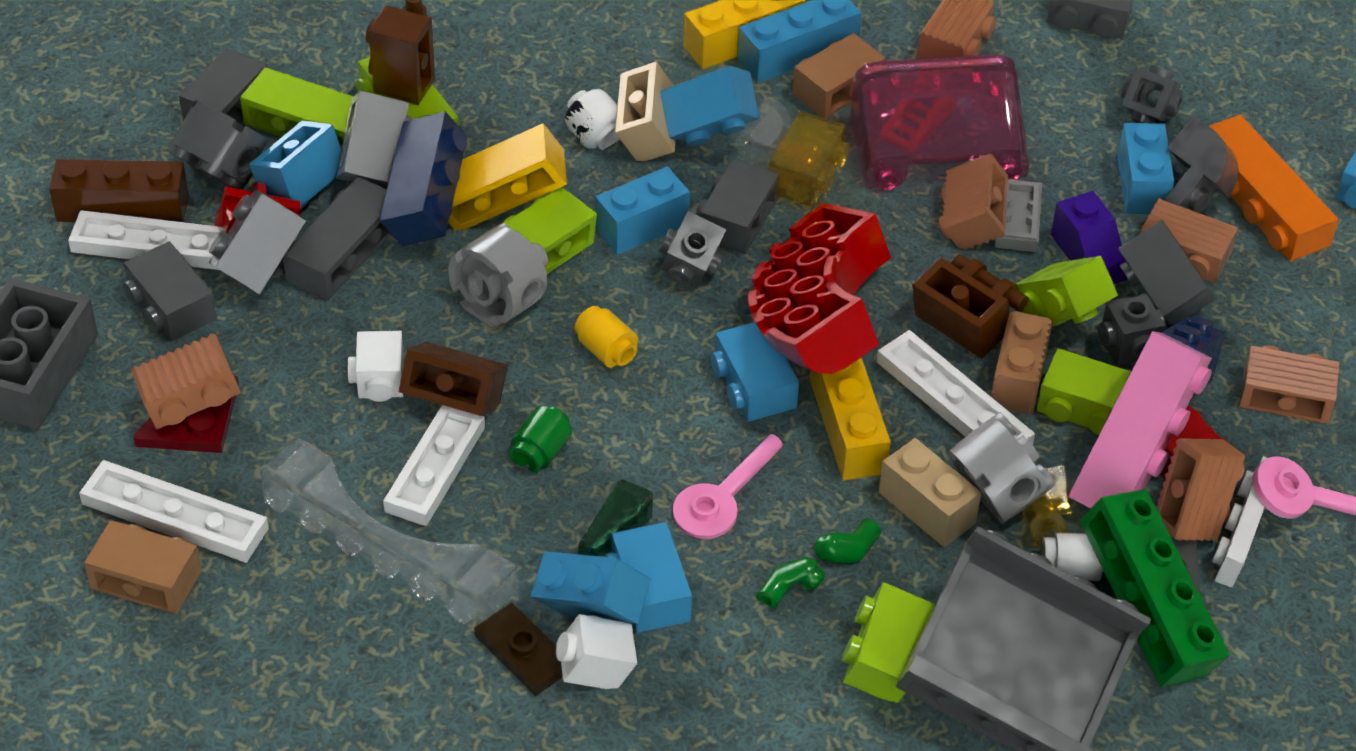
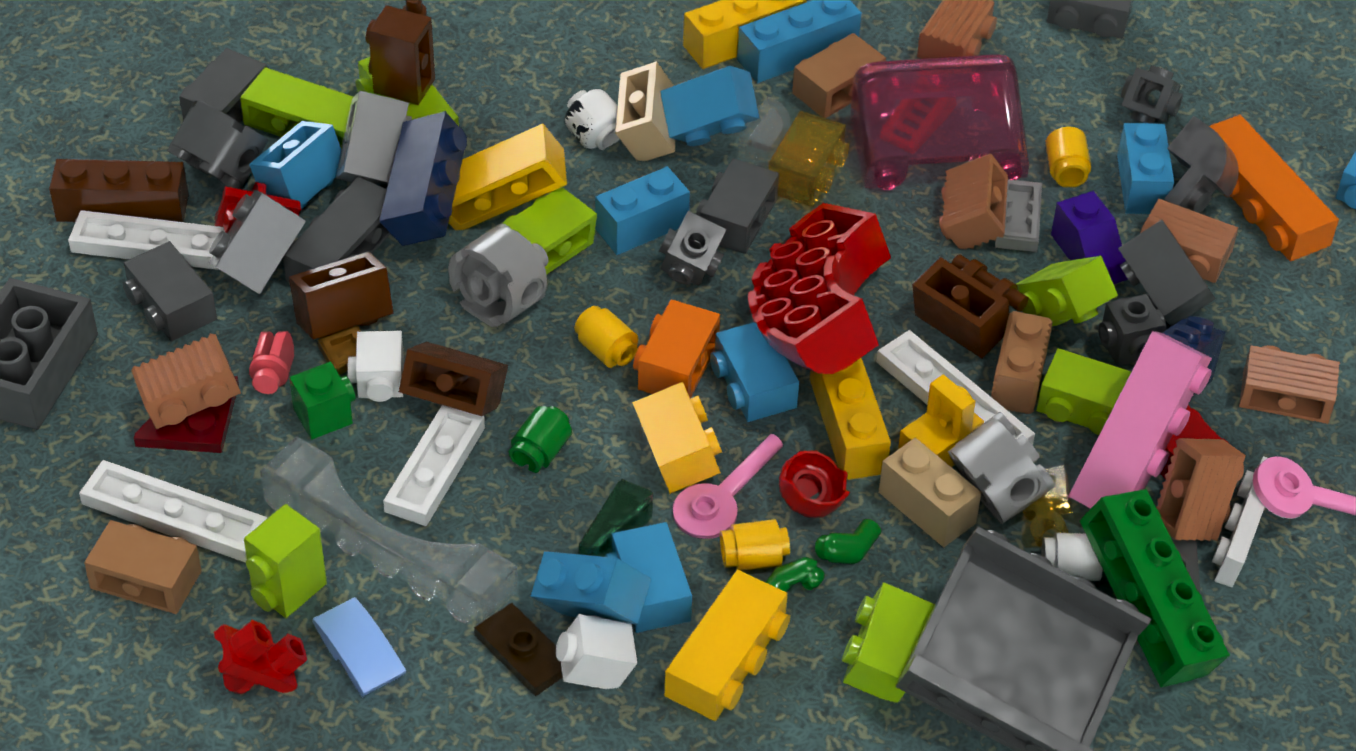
(255, 660): none -> red hips
(271, 361): none -> coral arm
(285, 561): none -> lime brick
(322, 399): none -> green brick
(340, 347): none -> pearl gold tile
(341, 295): none -> reddish brown brick
(359, 646): none -> light blue slope
(677, 348): none -> orange brick
(677, 437): none -> yellow brick
(727, 646): none -> yellow brick
(754, 545): none -> yellow brick
(807, 475): none -> red hair
(947, 419): none -> yellow brick
(1068, 156): none -> yellow brick

